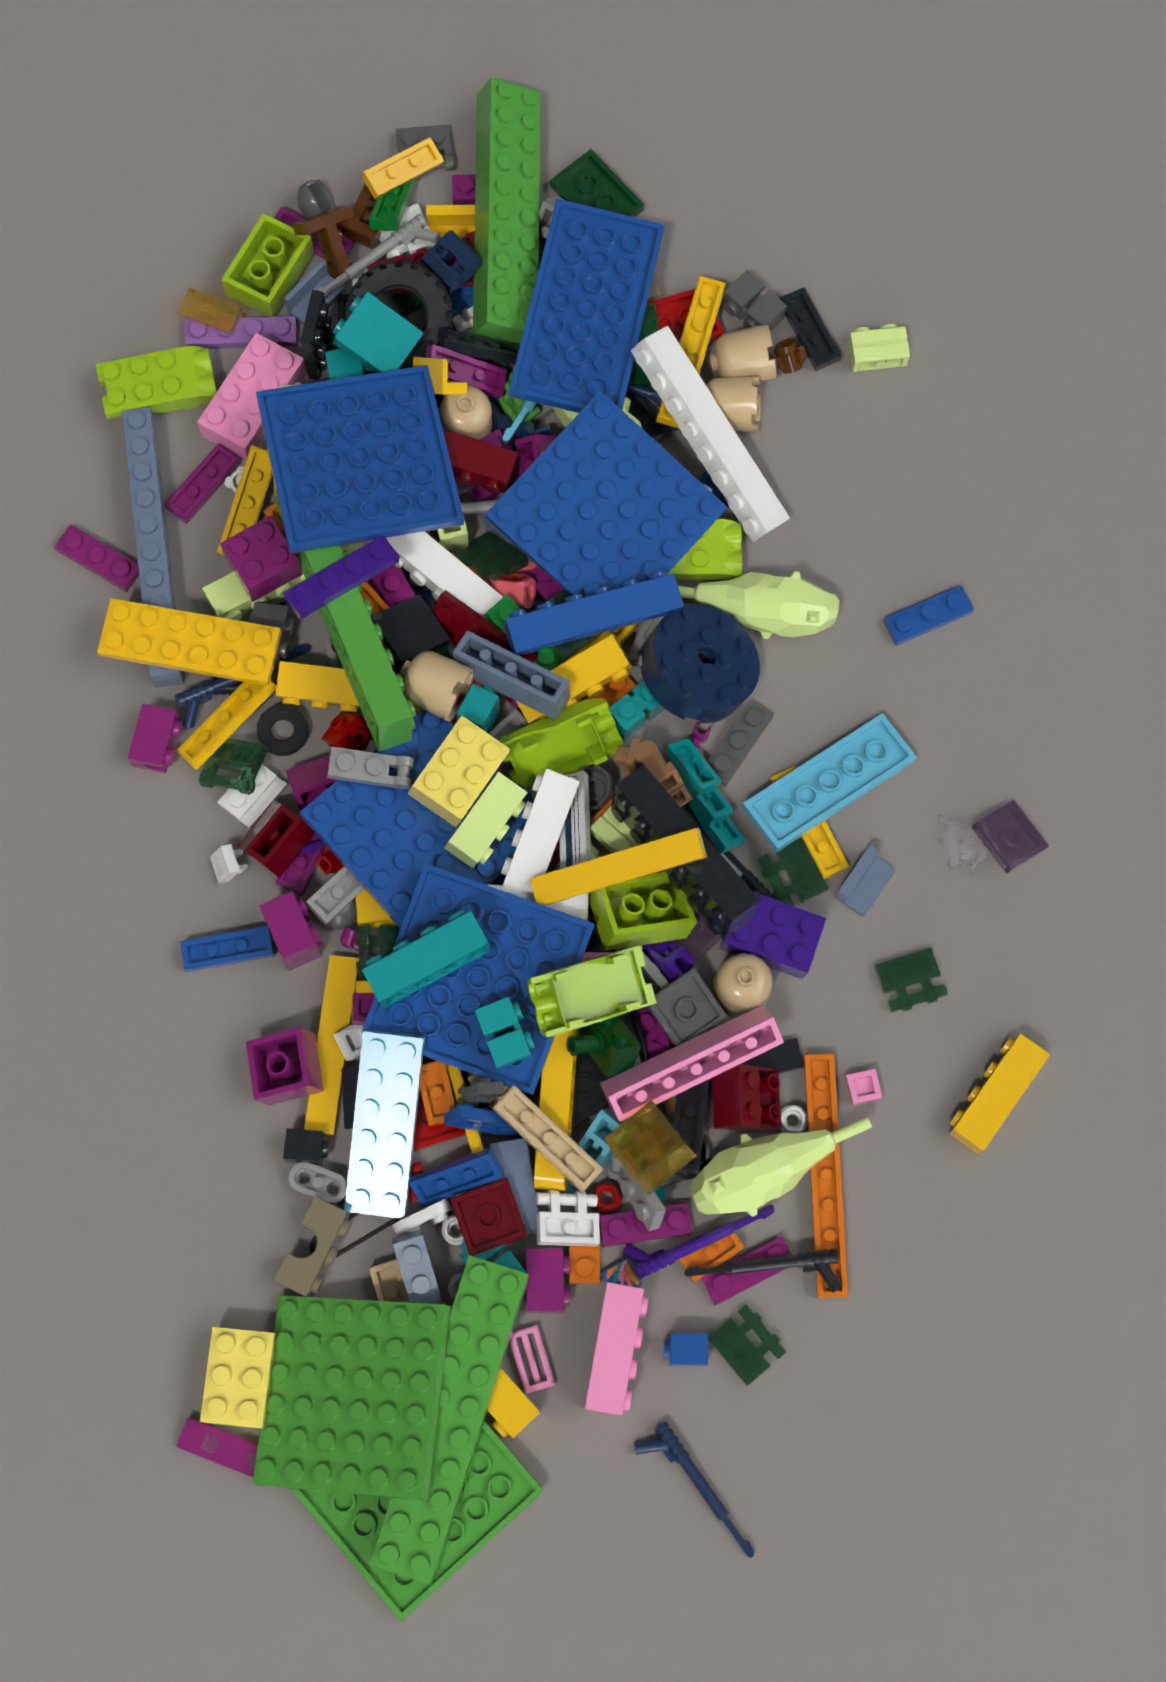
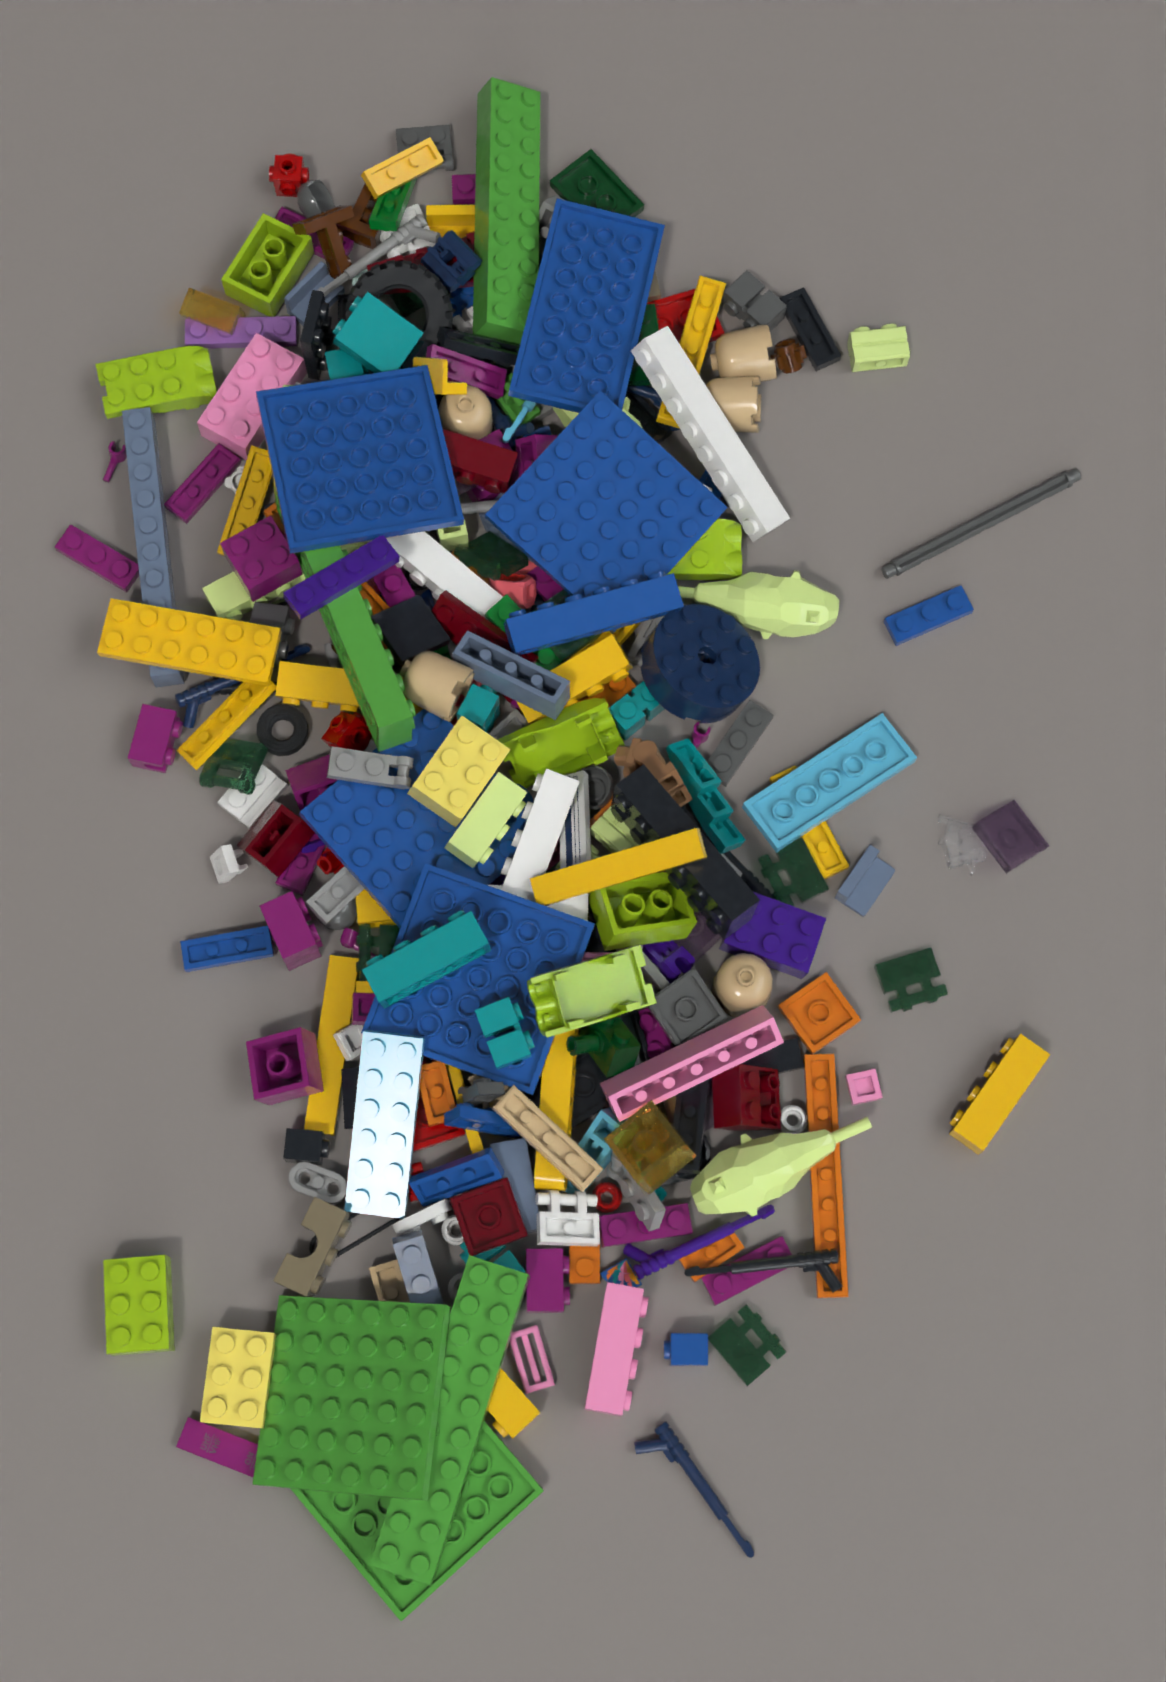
(115, 458): none -> magenta hand
(138, 1305): none -> lime brick
(288, 174): none -> red brick
(819, 1013): none -> orange plate
(980, 523): none -> dark grey piece

